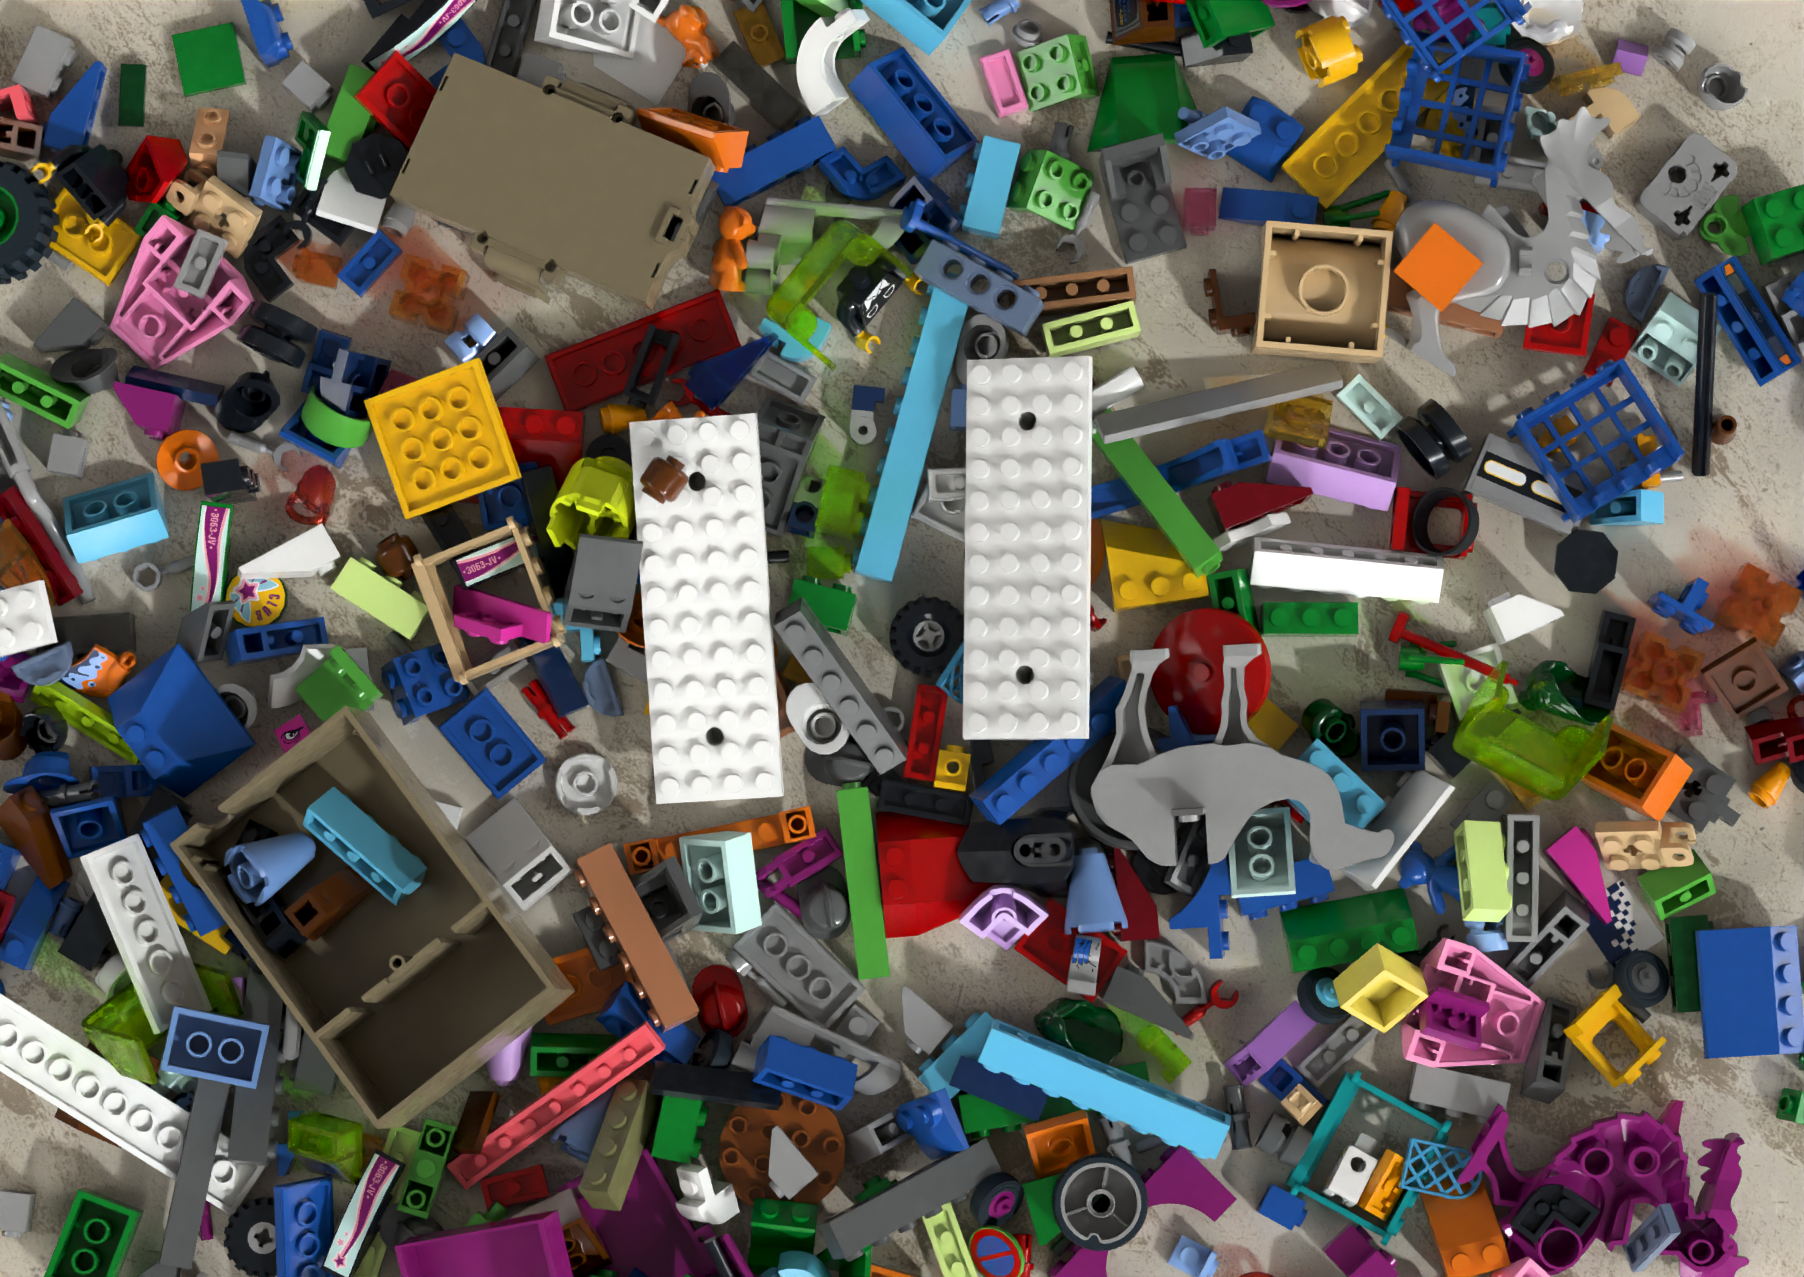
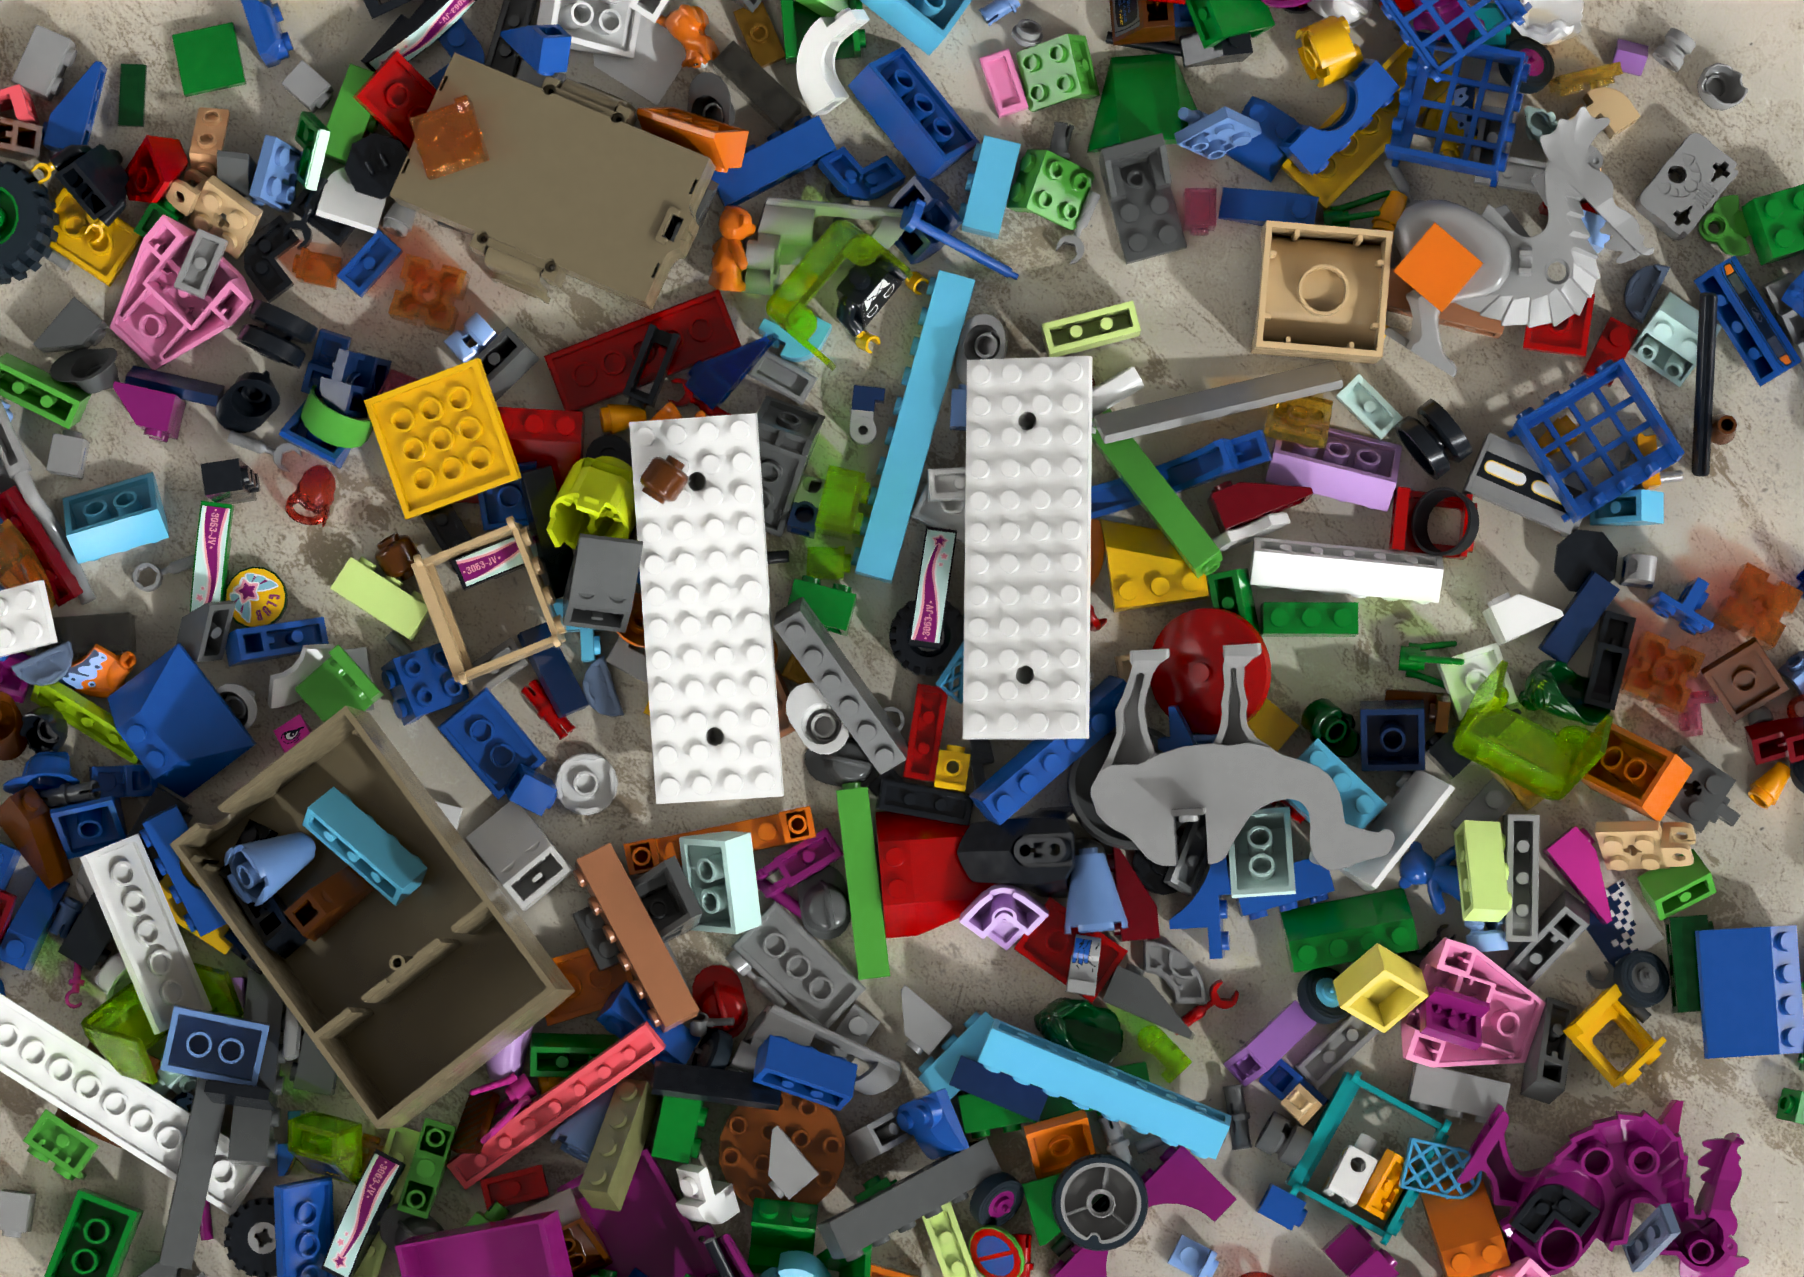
(61, 1144): none -> bright green bracket
(76, 983): none -> dark pink hand
(185, 474): orange dish -> none
(240, 1095): none -> black tile
(300, 557): white slope -> none
(449, 138): none -> clear orange piece
(498, 617): dark pink bracket -> none
(519, 1093): none -> dark pink plant
(531, 790): none -> blue brick
(541, 46): none -> blue slope
(701, 1022): none -> dark grey hand
(933, 588): none -> slope
(1018, 317): sand blue brick -> none
(1082, 290): medium nougat brick -> none
(1236, 325): reddish brown bracket -> none
(1367, 91): none -> blue arch
(1400, 632): red piece -> none
(1579, 618): none -> dark blue tile
(1638, 571): none -> light grey leg

